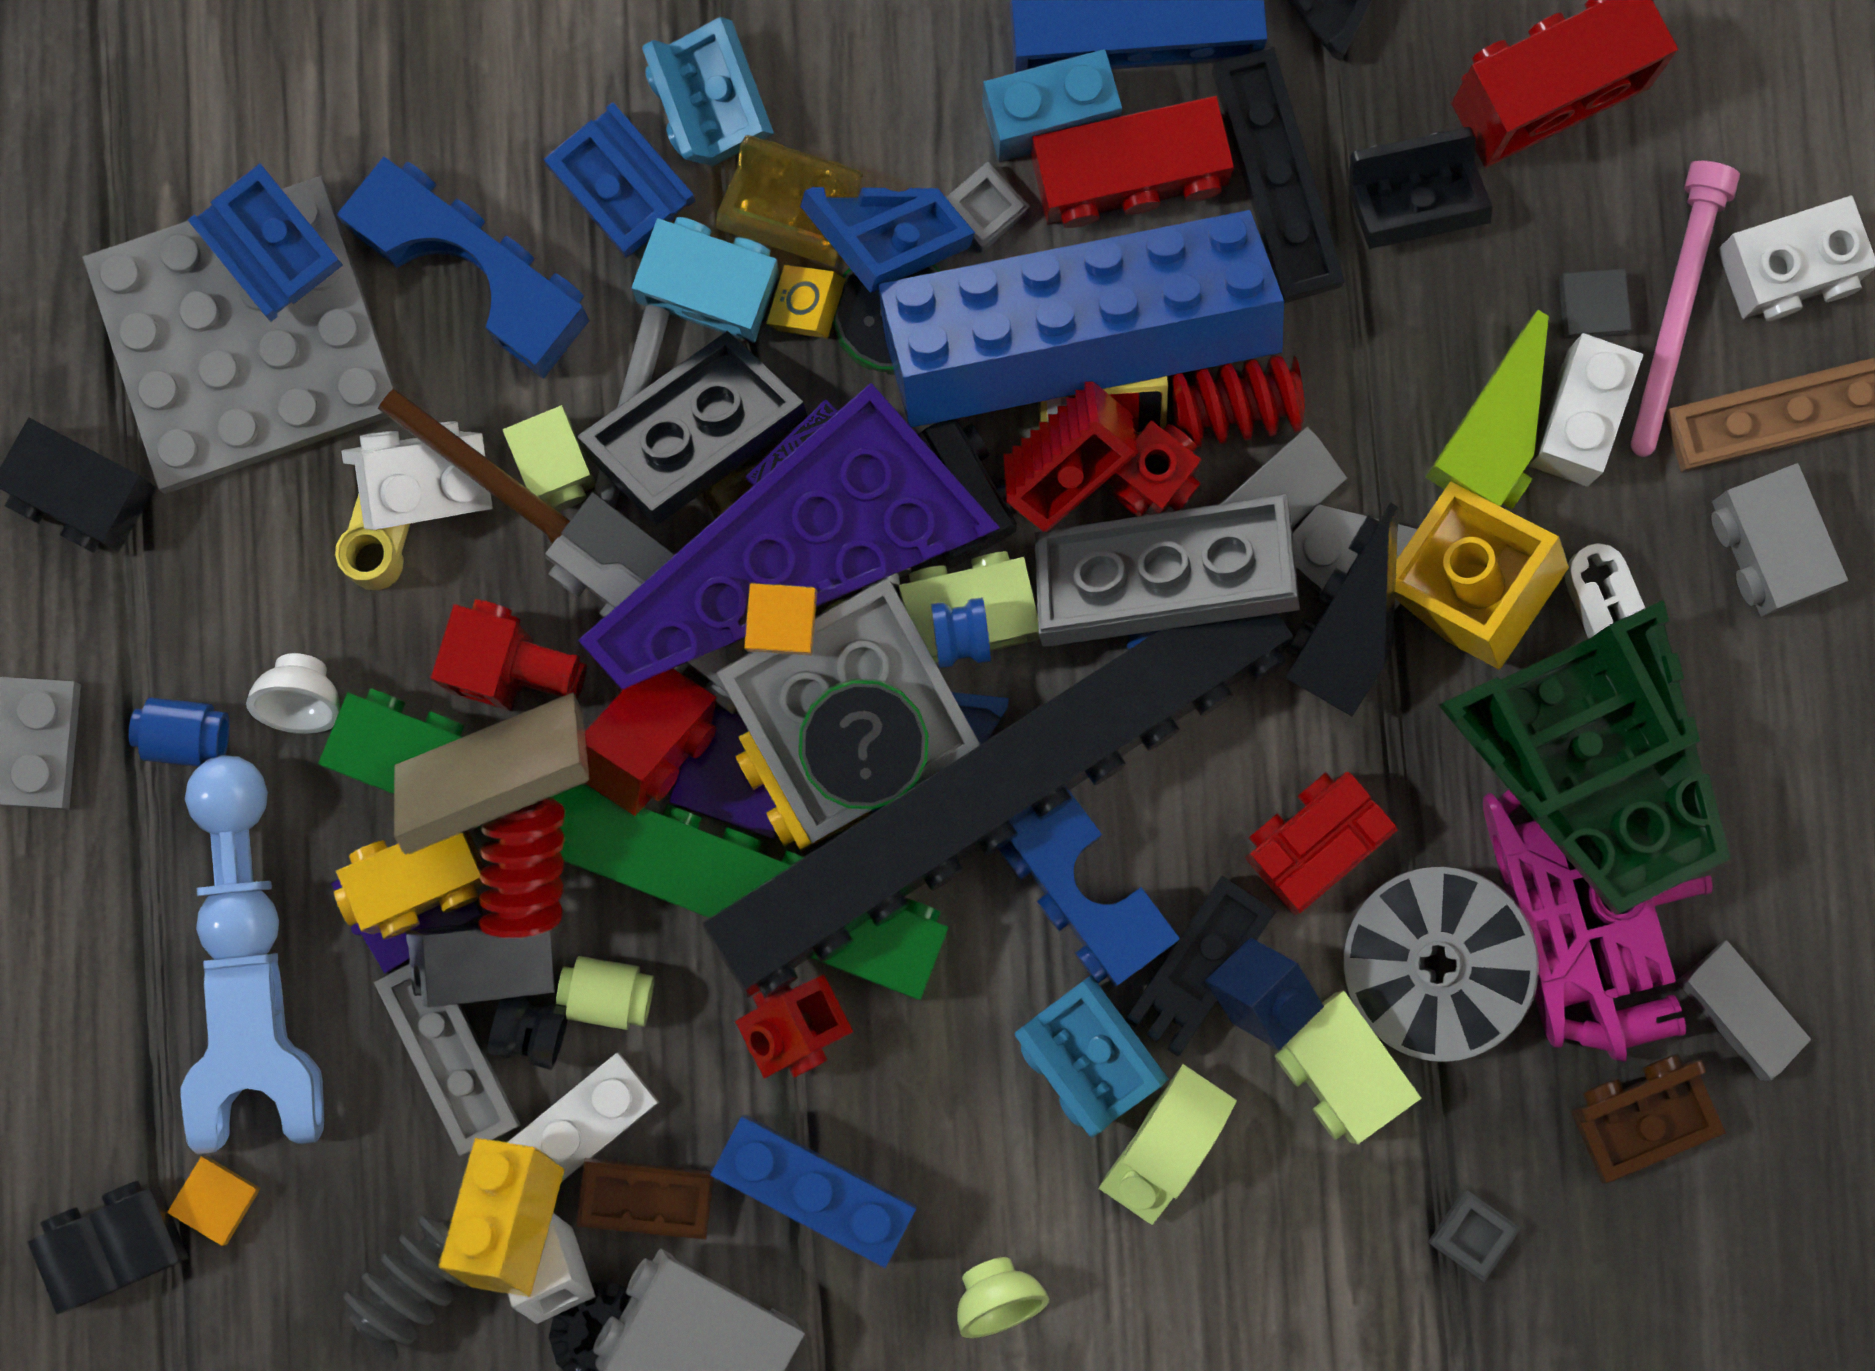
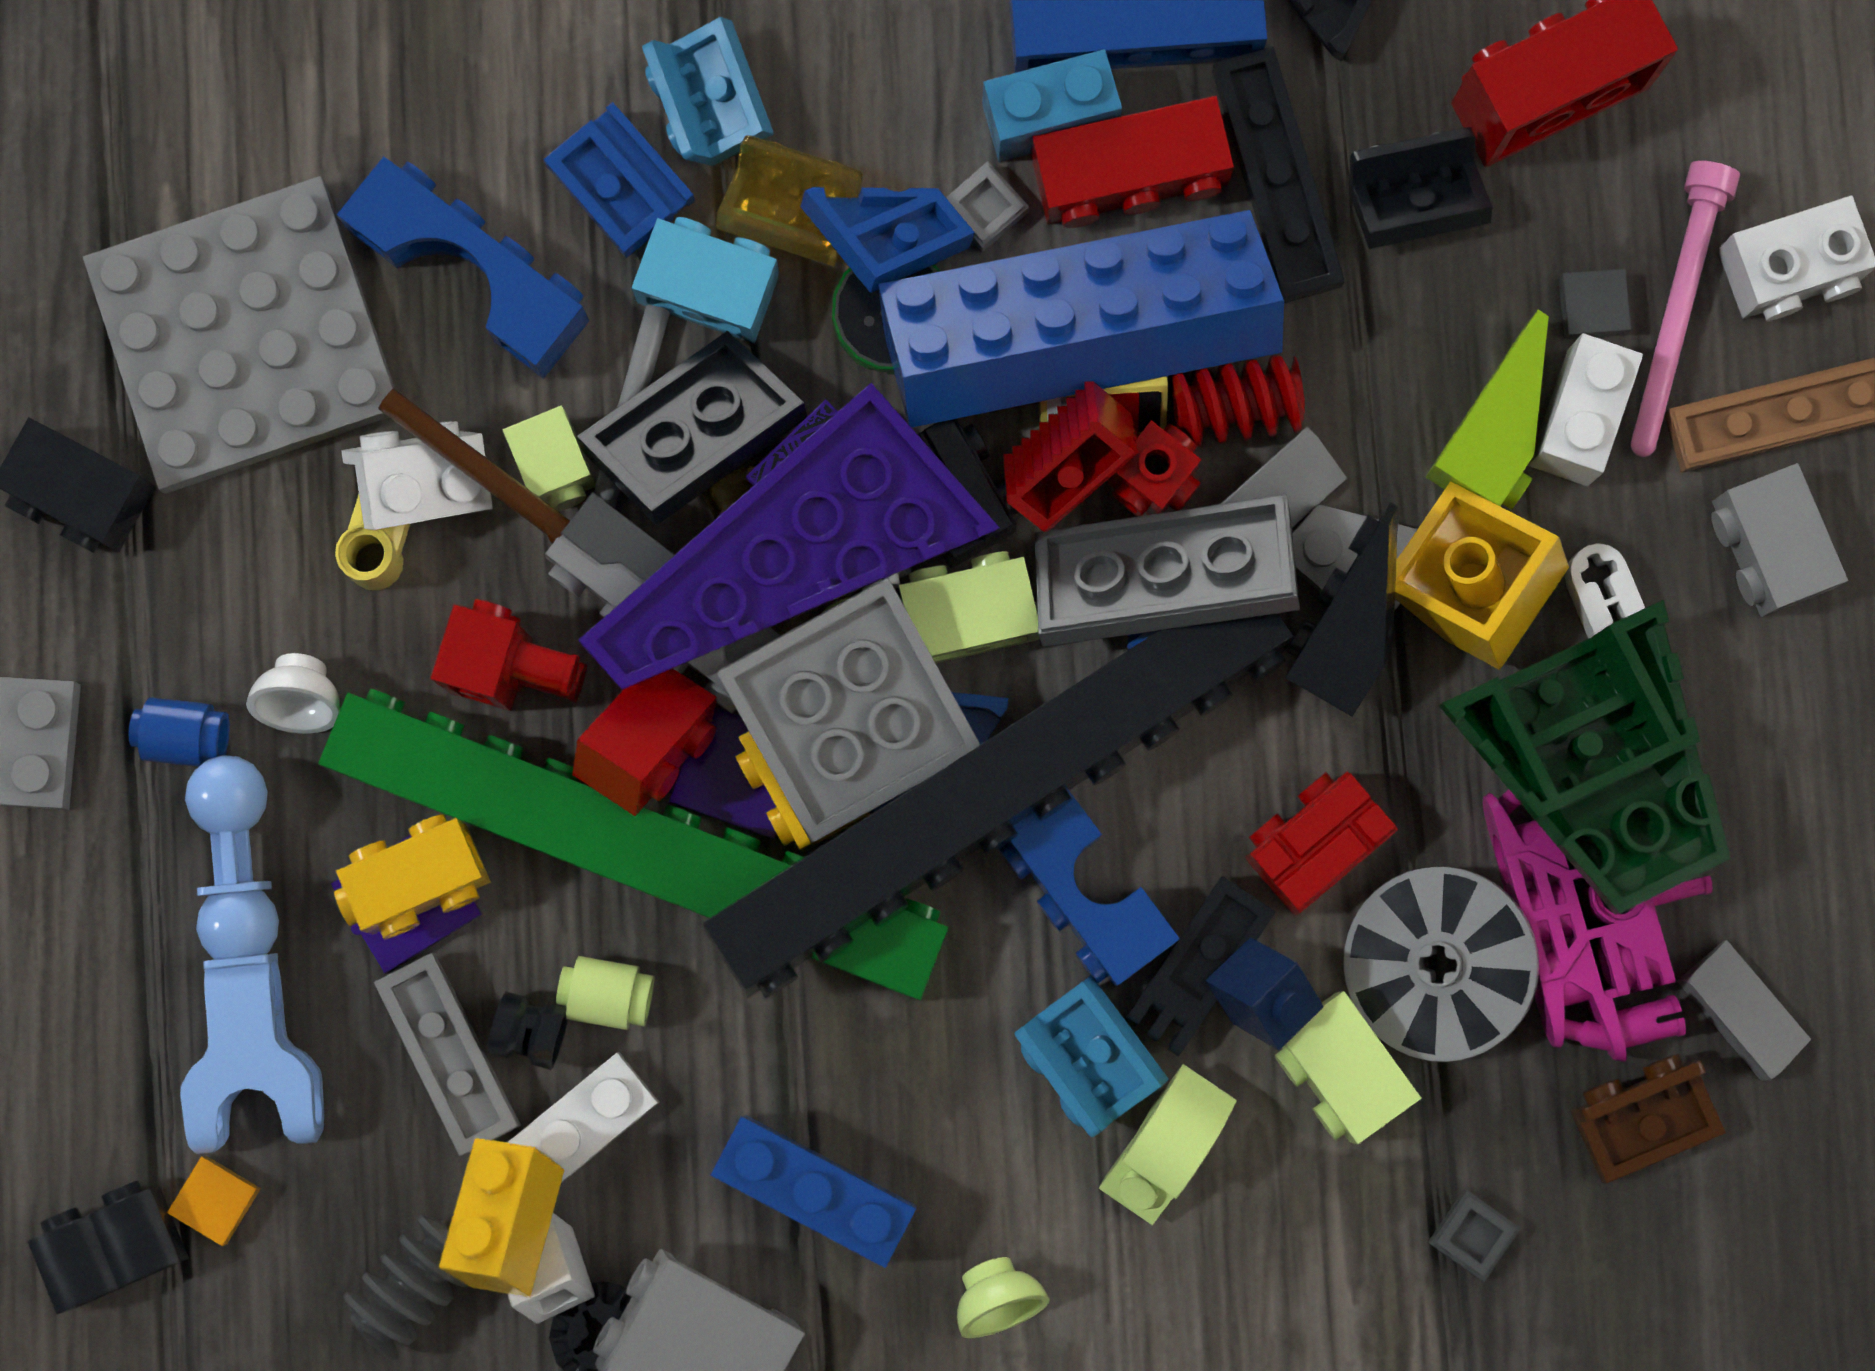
(265, 242): blue plate -> none
(470, 966): black hinge -> none
(489, 773): dark tan tile -> none
(527, 871): red piece -> none
(645, 1198): reddish brown plate -> none
(781, 619): light orange tile -> none
(794, 1027): red brick -> none
(806, 301): yellow tile -> none
(863, 743): black tile -> none
(961, 632): blue wheel -> none

